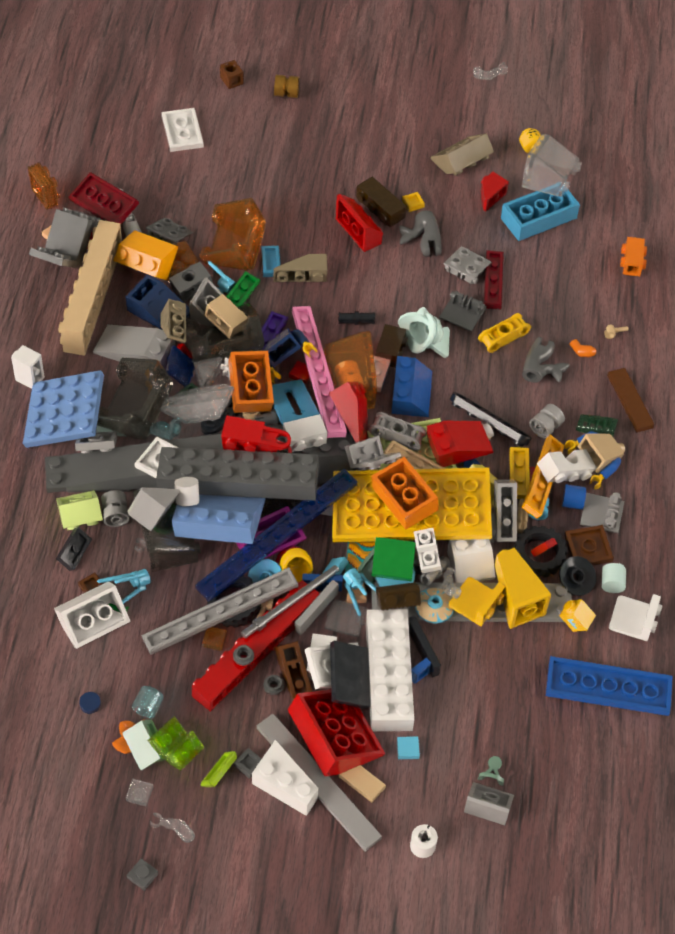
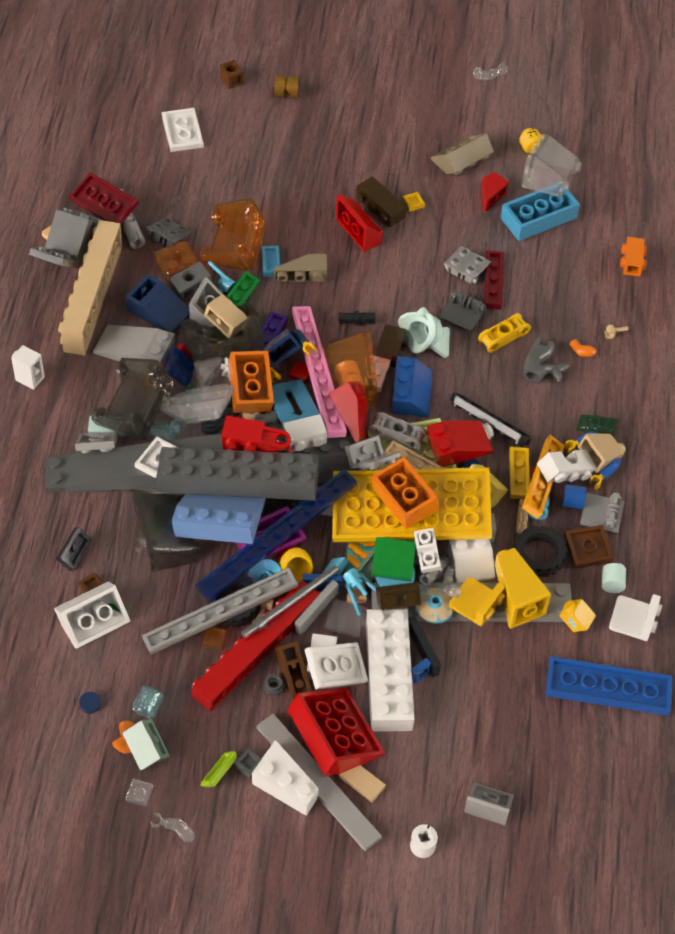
(43, 185): clear orange brick -> none
(63, 409): medium blue plate -> none
(79, 509): yellowish green slope -> none
(114, 508): light grey wheel -> none
(137, 579): medium azure plant -> none
(142, 874): dark grey plate -> none
(146, 254): light orange slope -> none
(152, 505): light grey slope -> none
(174, 320): dark tan slope -> none
(175, 743): clear neon green slope -> none
(188, 491): white piece -> none
(243, 650): dark grey plate -> none
(350, 674): black tile -> none
(408, 748): medium azure tile -> none
(431, 237): dark grey piece -> none
(494, 765): sand green piece -> none
(505, 510): light grey brick -> none
(543, 547): red tile -> none
(546, 421): light grey wheel -> none
(584, 572): black dish -> none
(630, 400): reddish brown tile -> none

